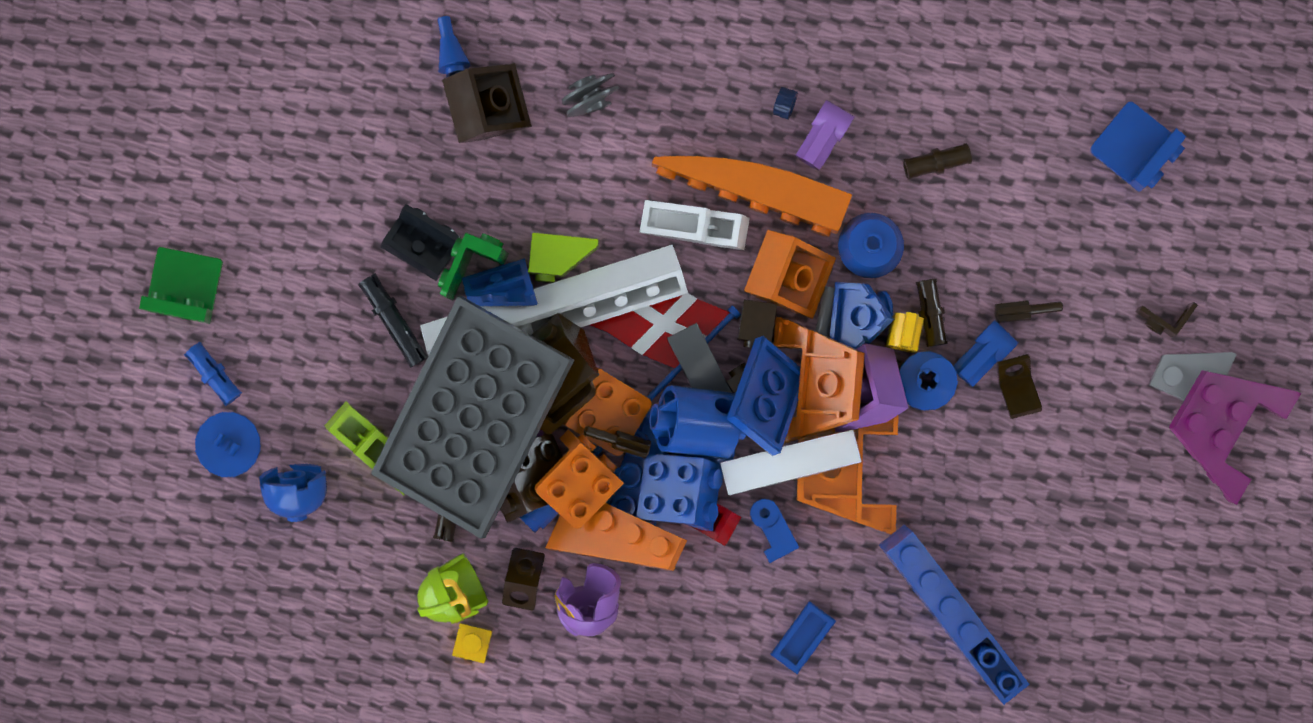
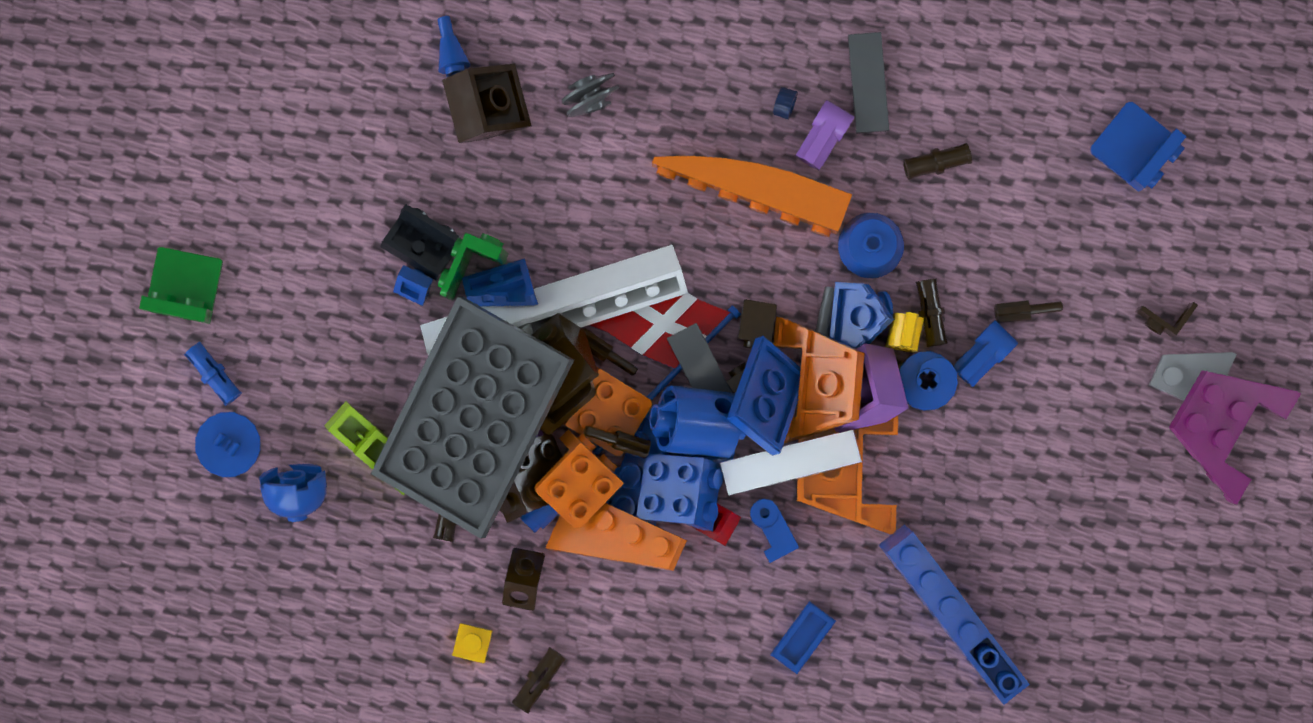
(385, 308): black pin -> none
(413, 285): none -> blue plate
(451, 592): lime helmet -> none
(552, 661): none -> dark brown pin
(557, 255): lime slope -> none
(590, 607): medium lavender helmet -> none
(603, 351): none -> dark brown axle
(694, 224): white slope -> none
(790, 273): orange slope -> none
(868, 82): none -> dark grey tile
(1018, 387): dark brown bracket -> none

